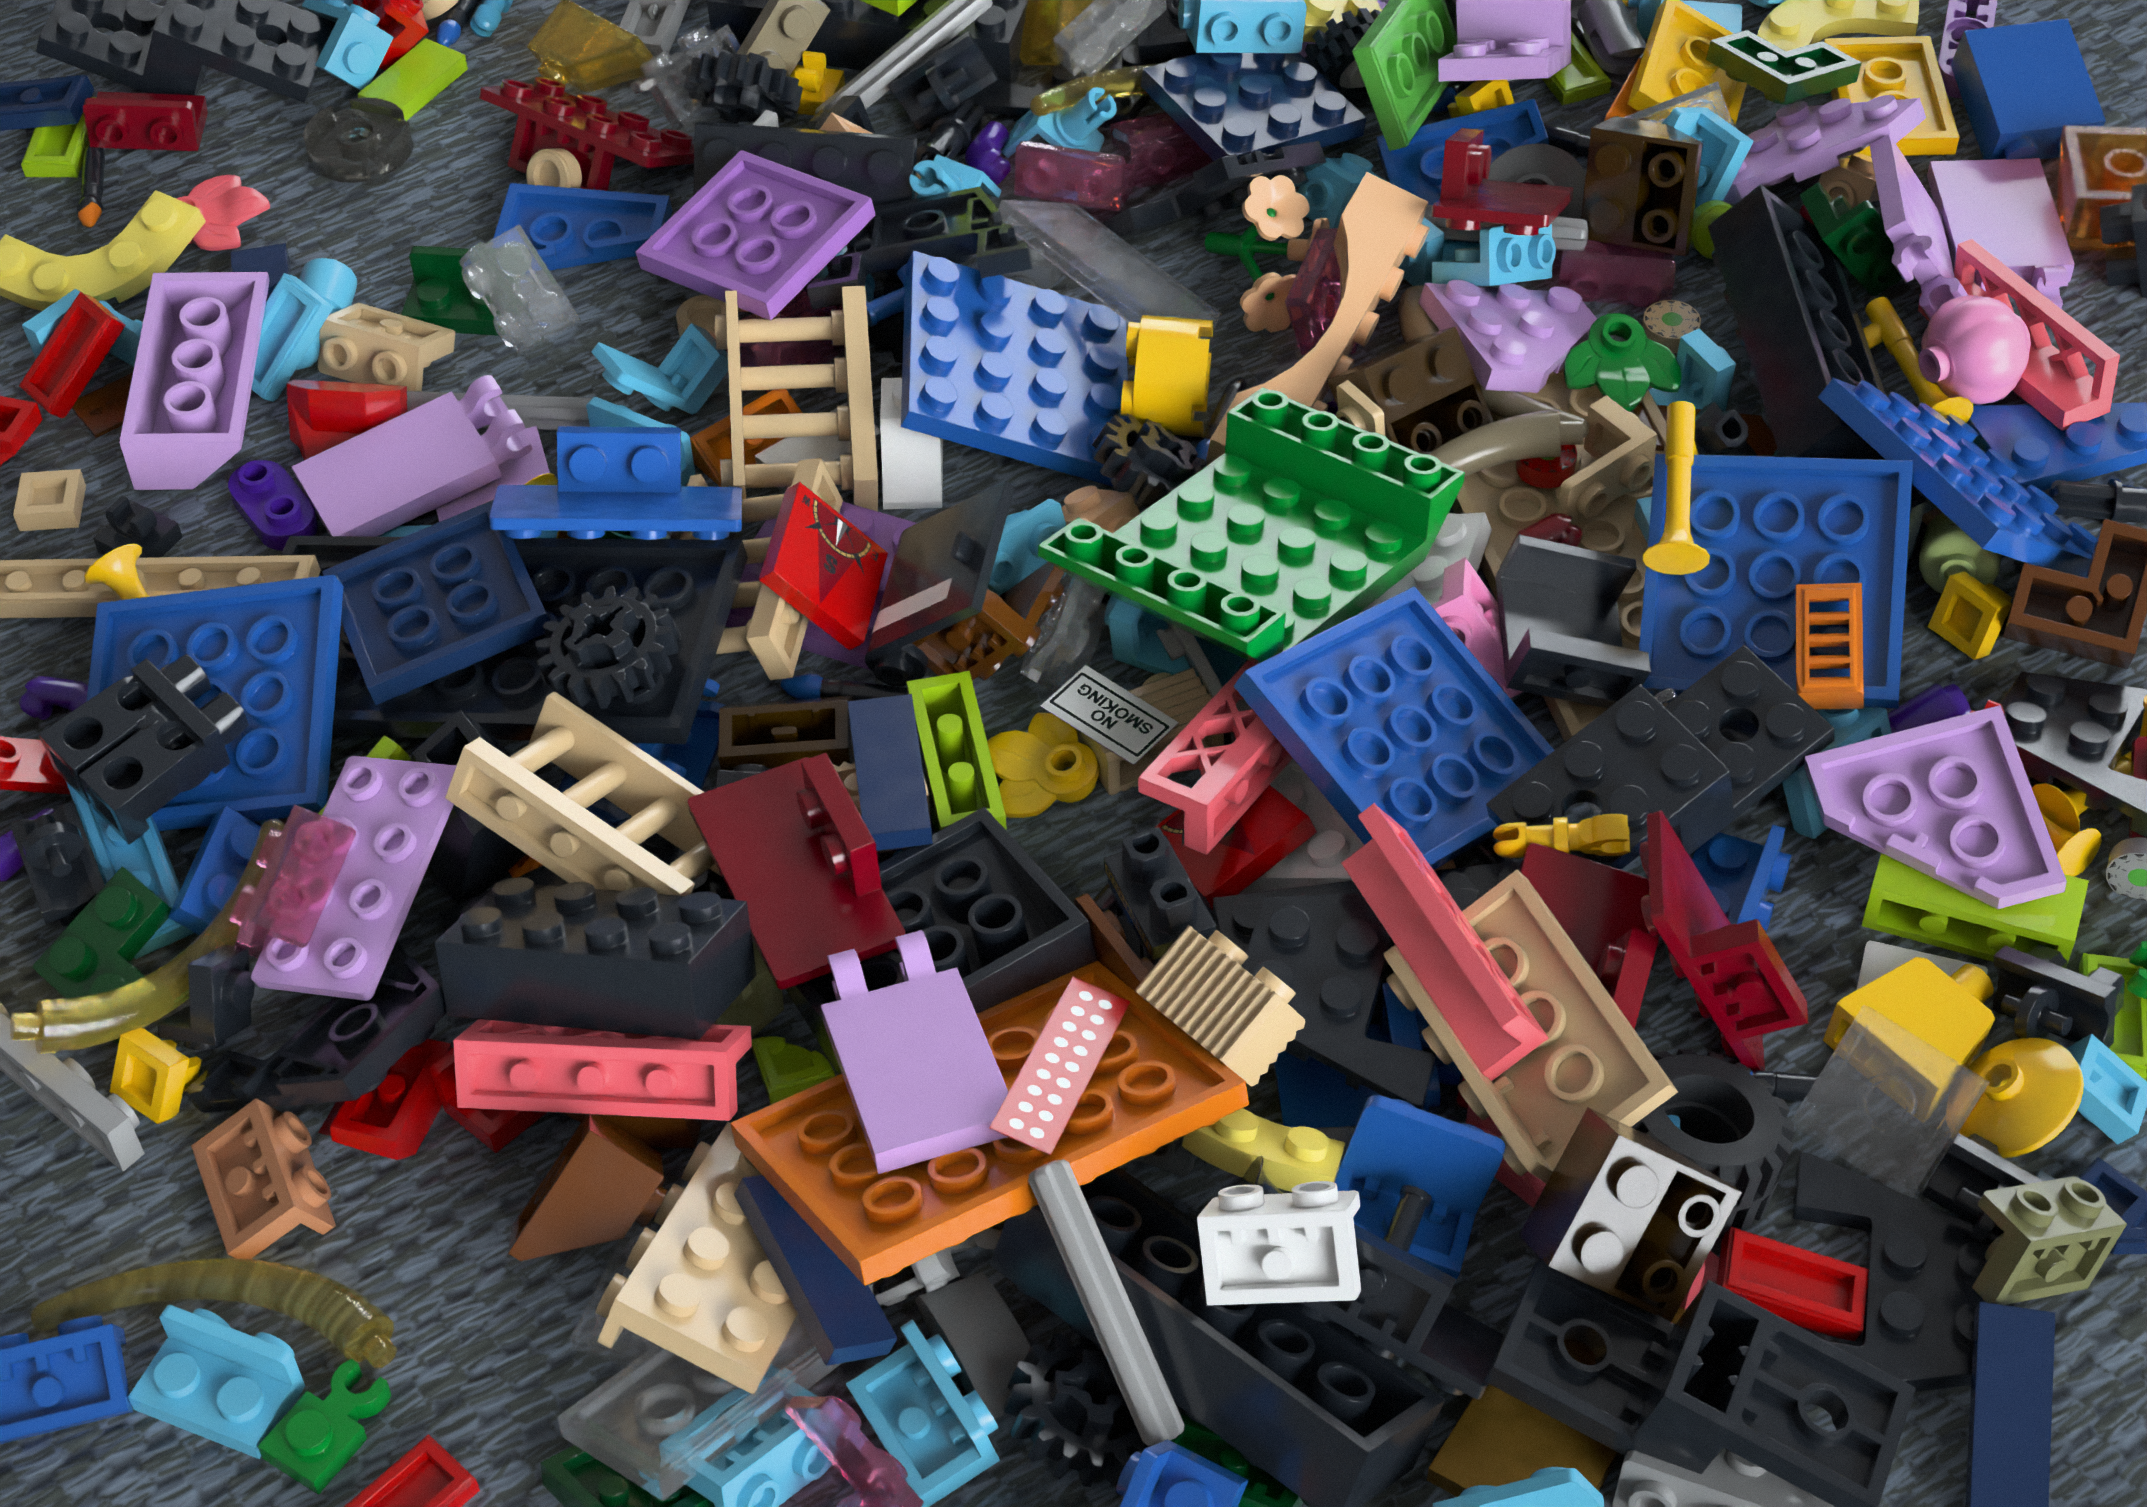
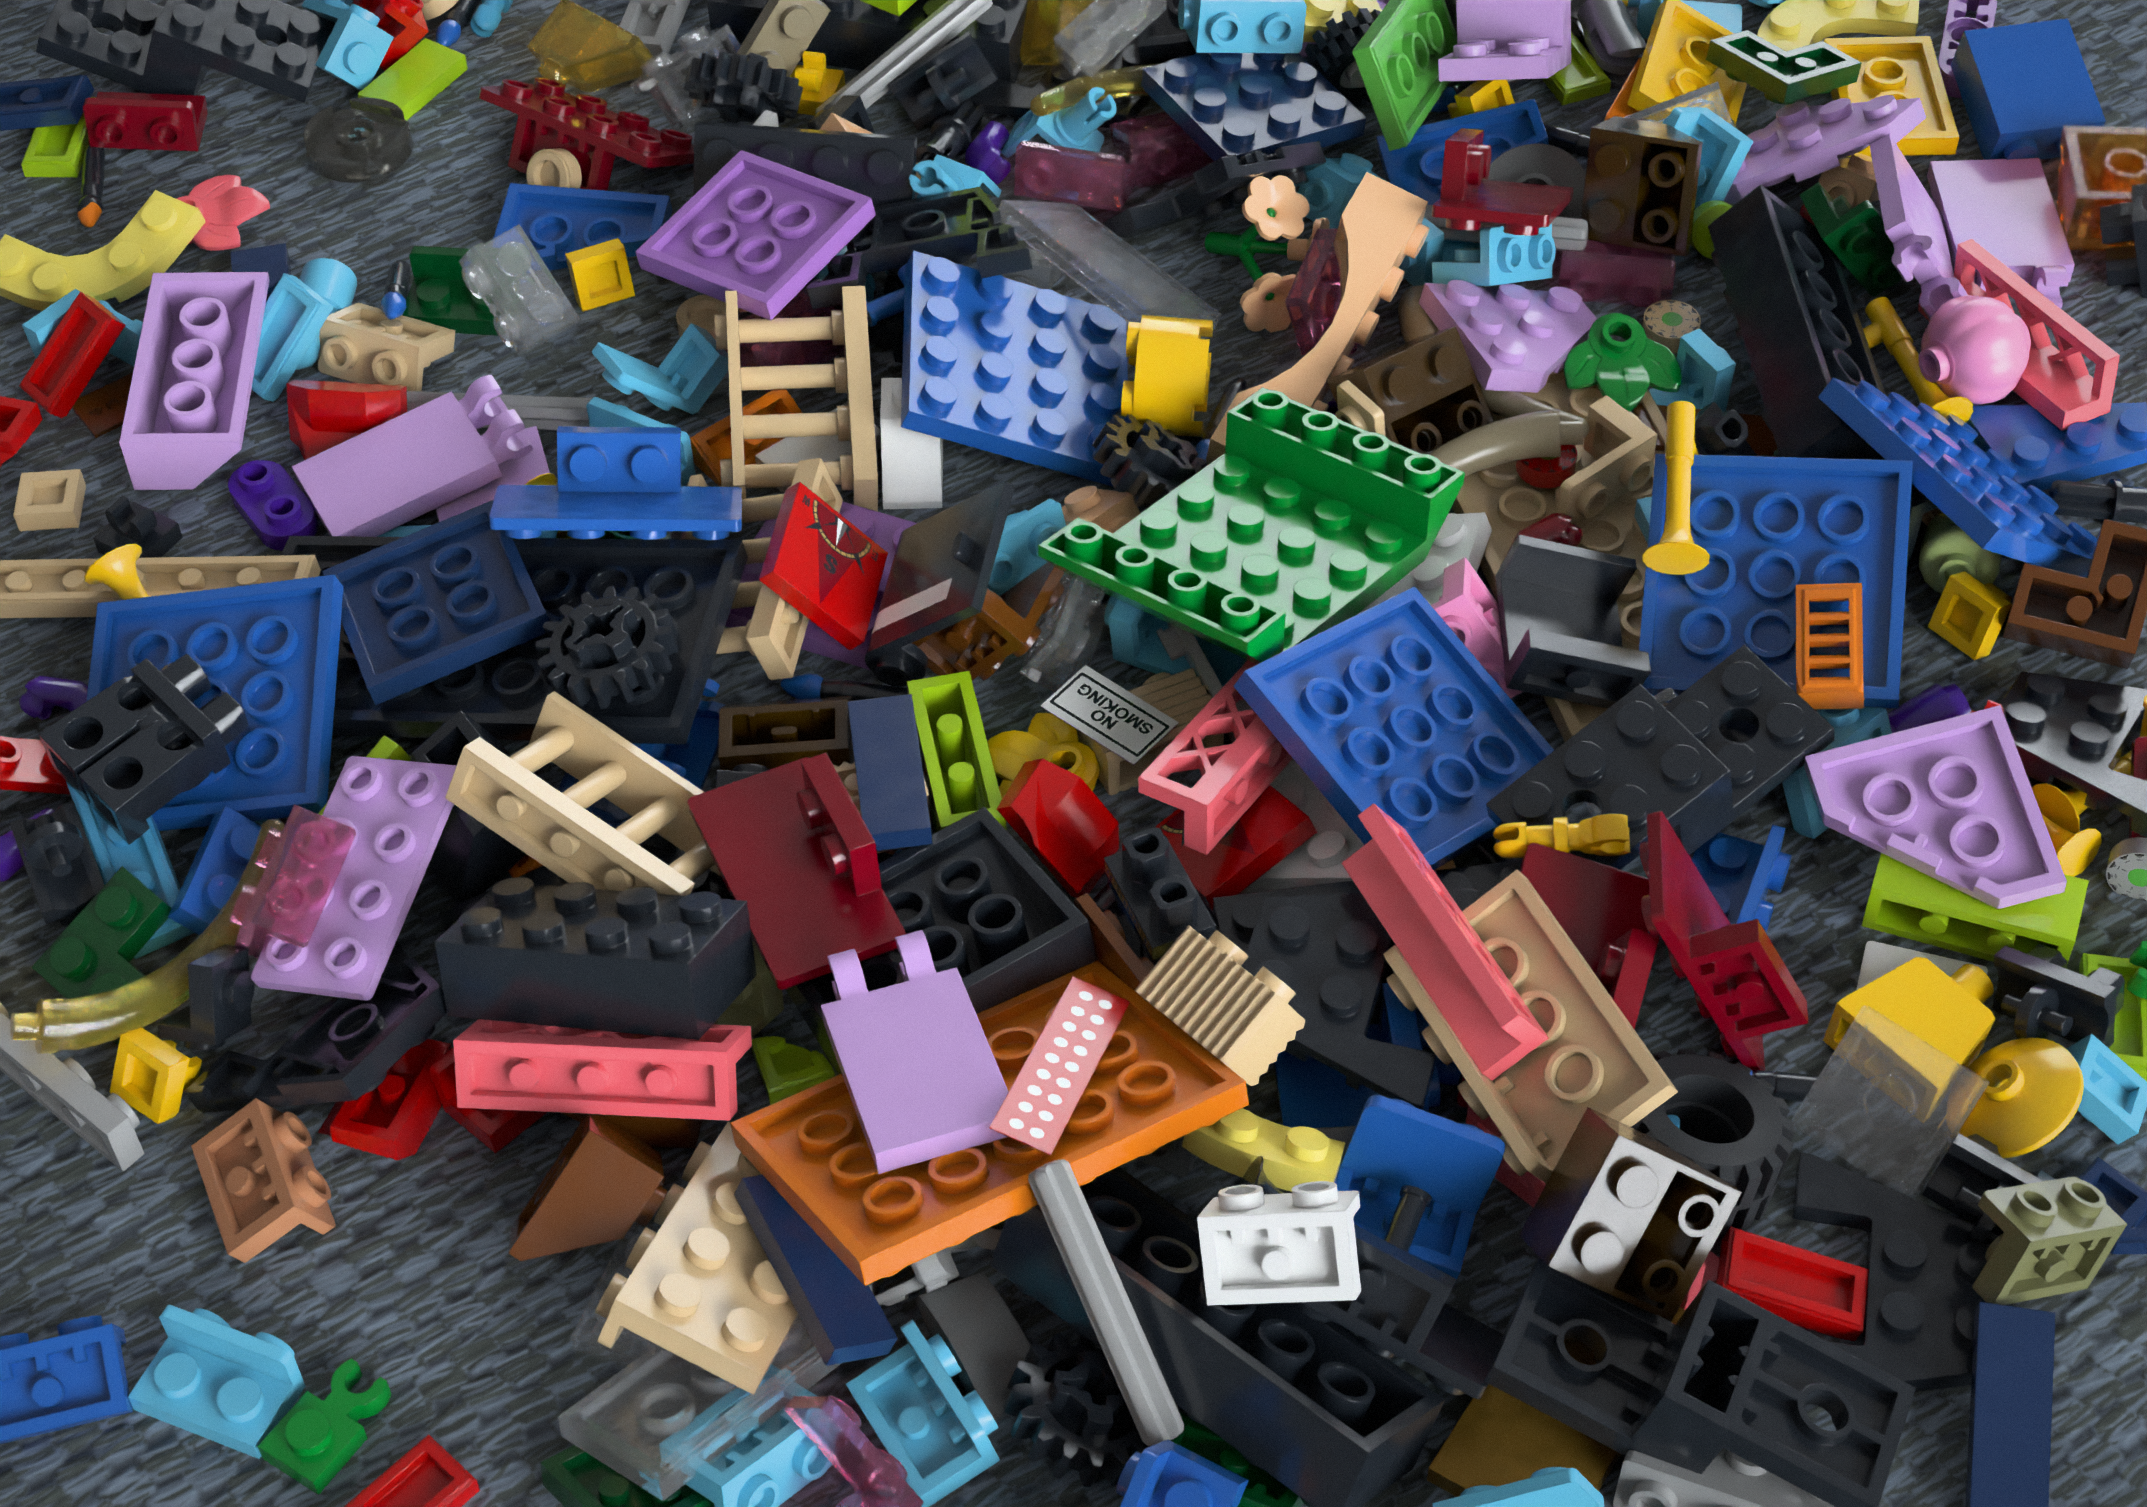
(312, 1298): clear yellow animal -> none
(394, 299): none -> piece
(600, 274): none -> yellow tile
(1061, 823): none -> red slope

